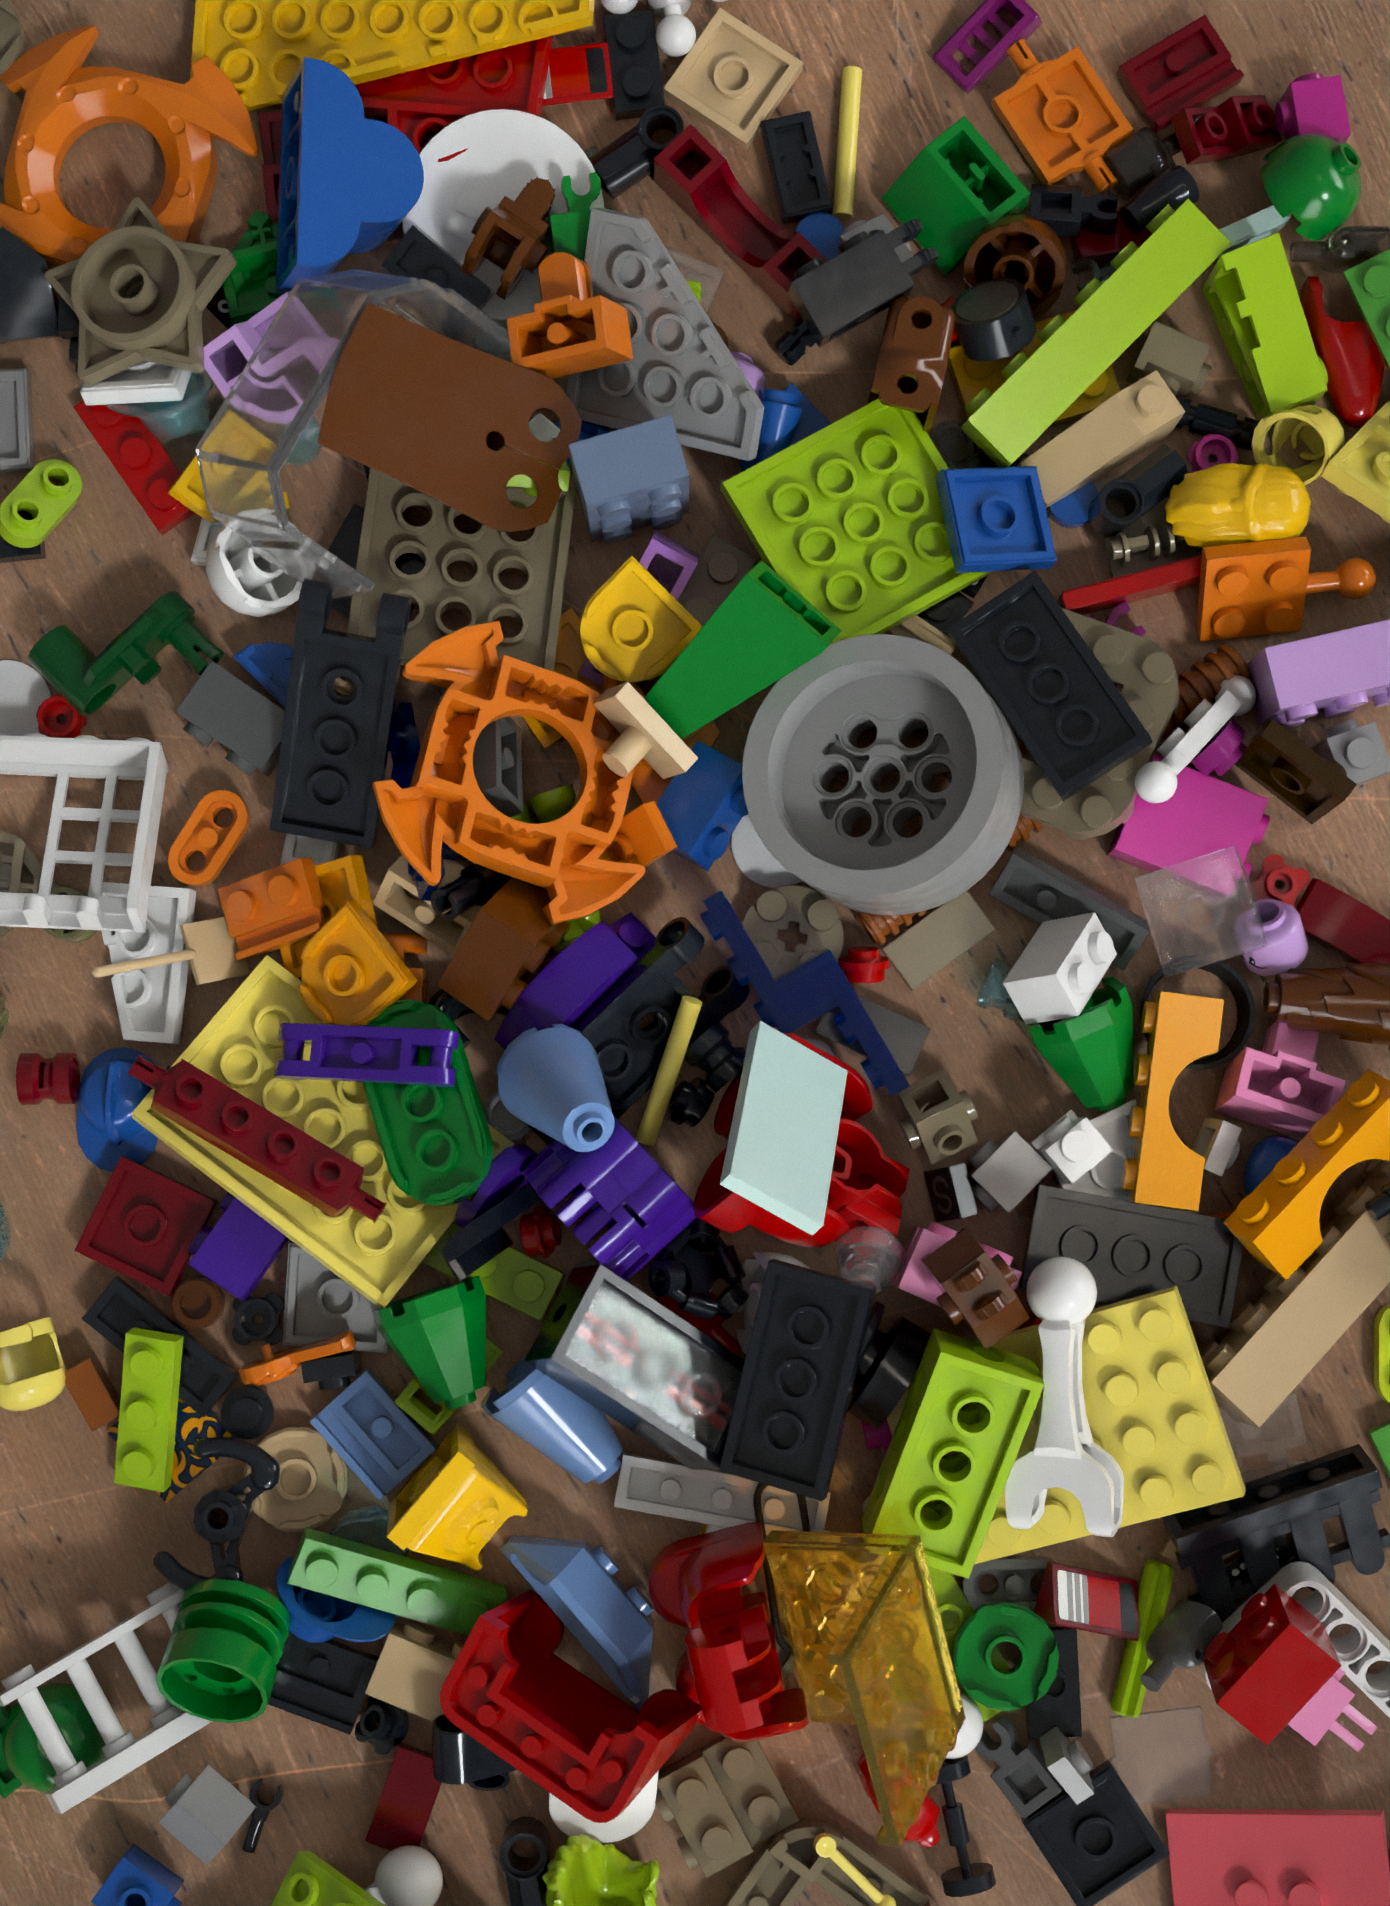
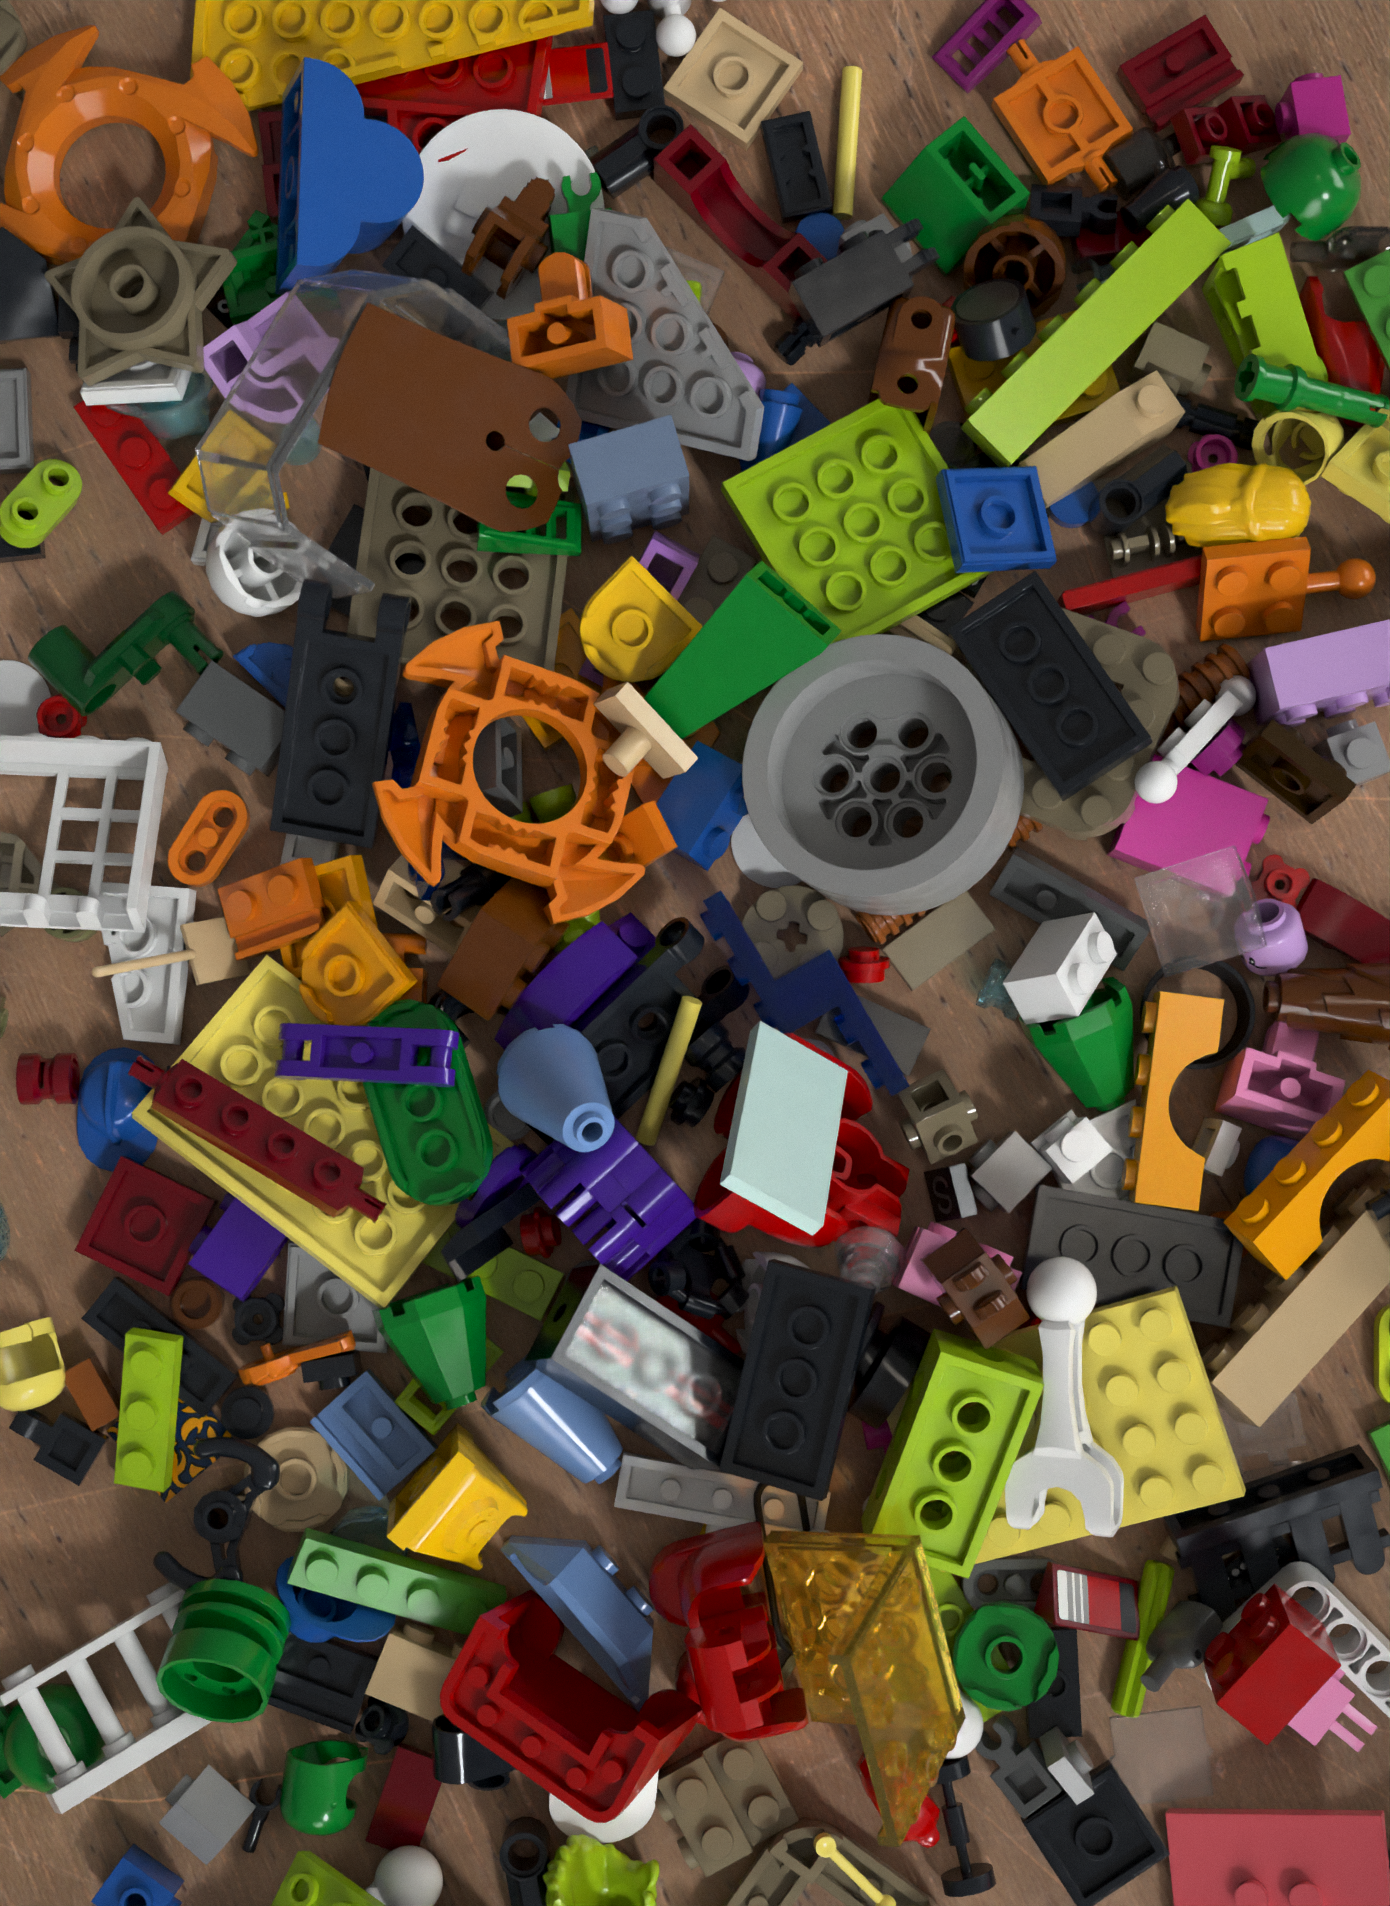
(66, 1445): none -> black plate
(316, 1793): none -> green helmet
(529, 543): none -> green slope
(1225, 166): none -> lime piece
(1292, 388): none -> green pin

